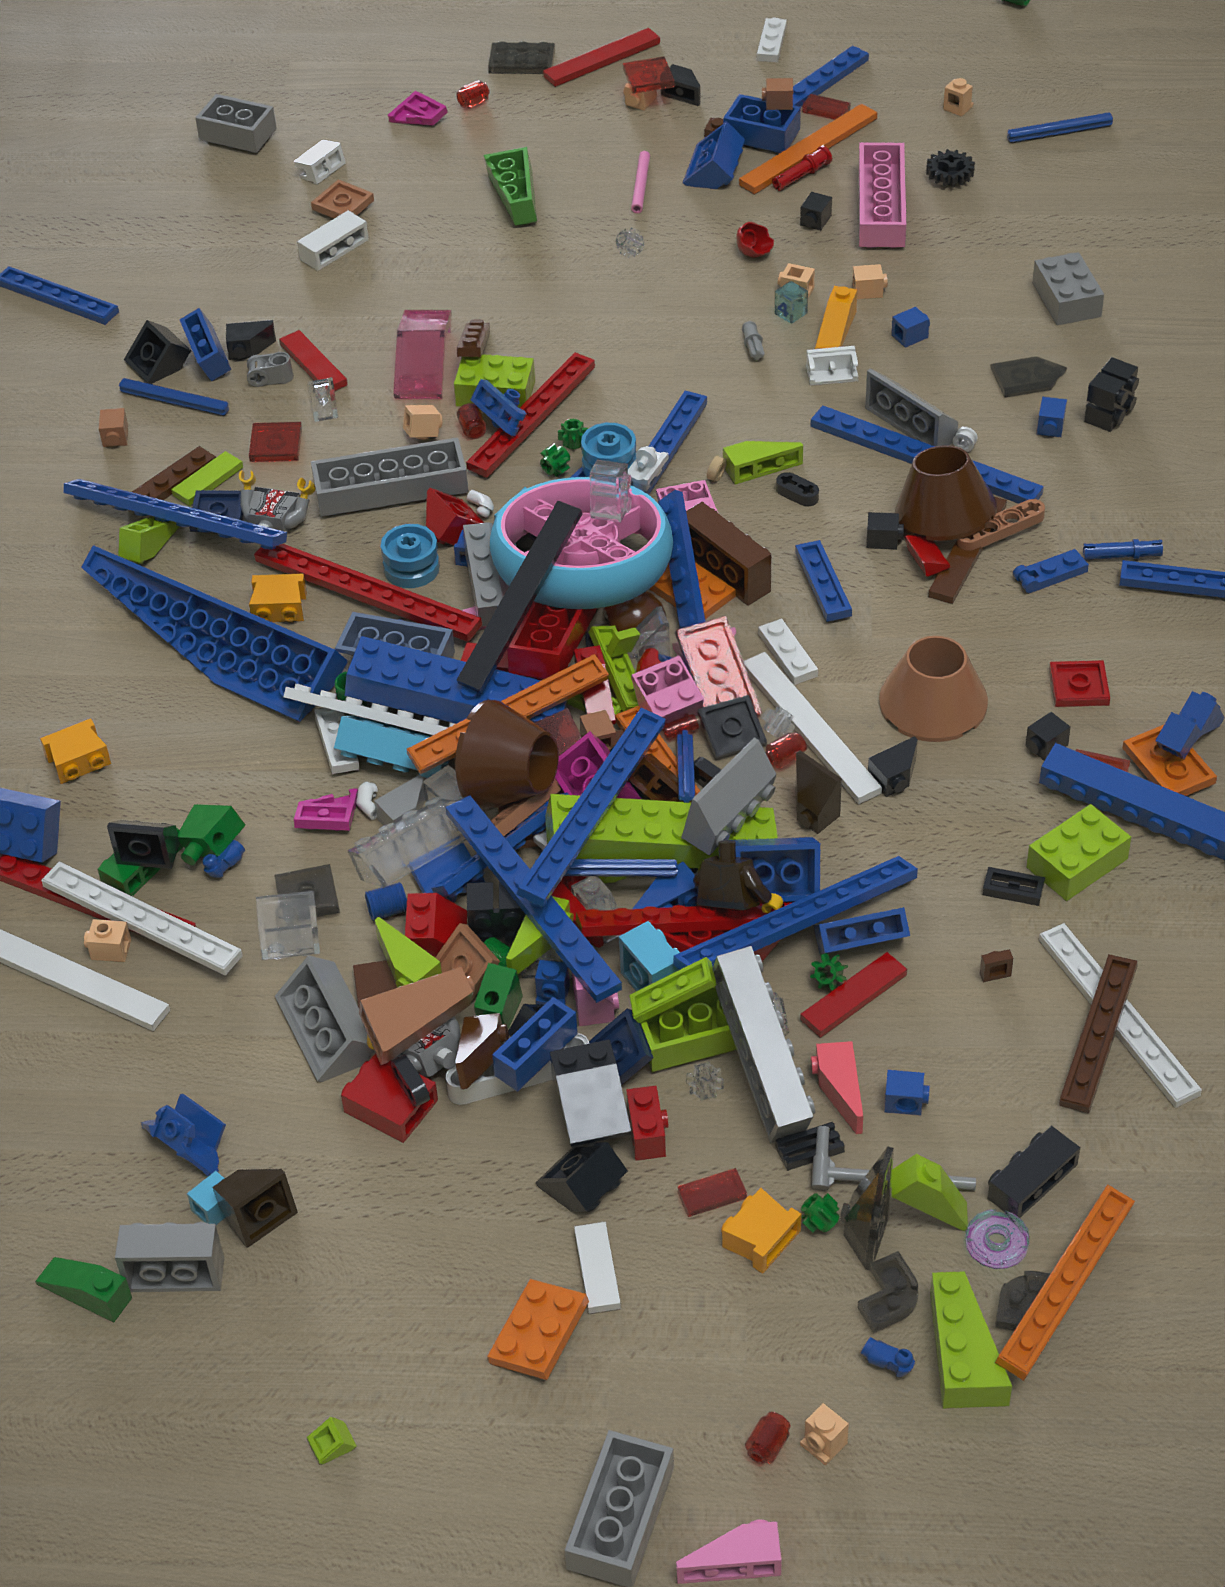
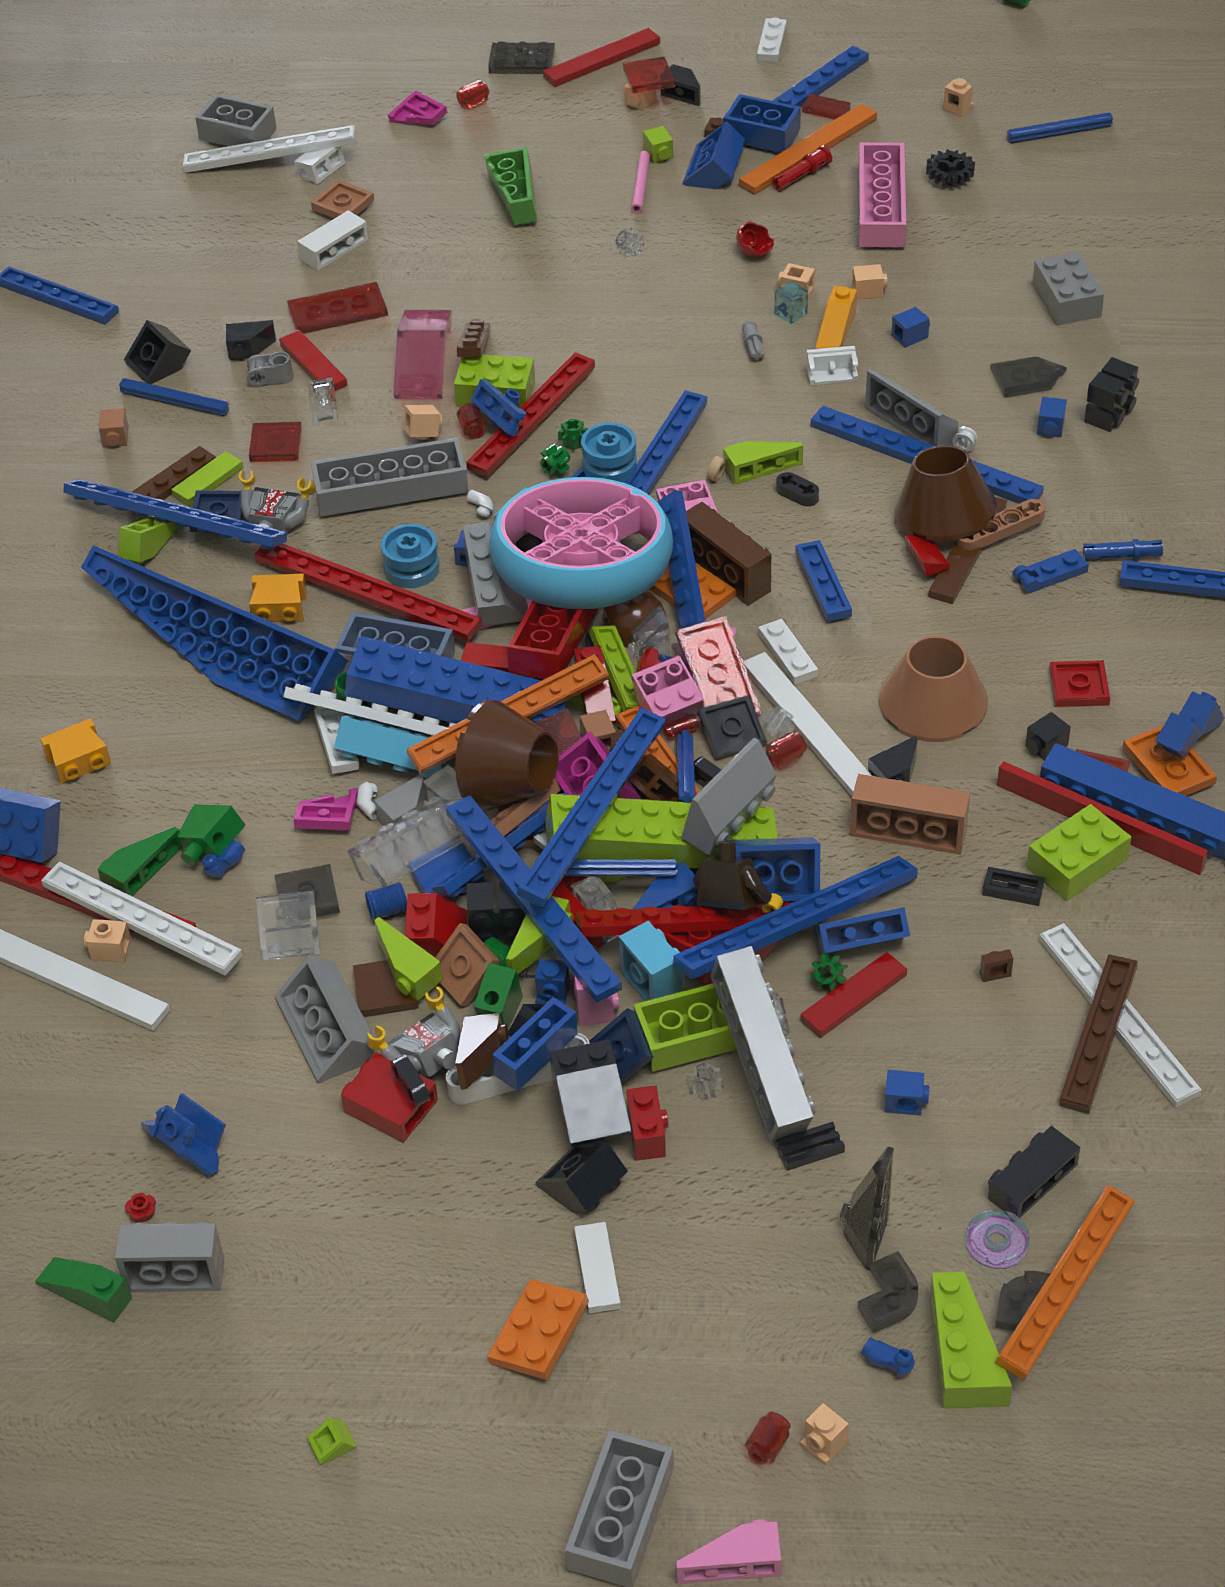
(142, 1213): none -> red plate
(144, 843): black slope -> none
(204, 1202): medium azure brick -> none
(205, 344): blue brick -> none
(255, 1202): dark brown slope -> none
(269, 148): none -> white tile
(337, 308): none -> clear red tile
(413, 1011): nougat slope -> none
(447, 516): red slope -> none
(519, 597): black tile -> none
(609, 491): clear brick -> none
(623, 642): lime tile -> none
(646, 467): white hips -> none
(658, 144): none -> lime brick
(672, 990): lime tile -> none
(712, 1192): clear red tile -> none
(761, 1230): light orange hips -> none
(778, 93): nougat brick -> none
(816, 211): black brick -> none
(816, 794): dark brown slope -> none
(820, 1212): green gear -> none
(825, 1172): light grey bar -> none
(839, 1080): coral slope -> none
(883, 530): black brick -> none
(909, 814): none -> nougat brick
(930, 1190): lime slope -> none
(1069, 803): none -> red tile

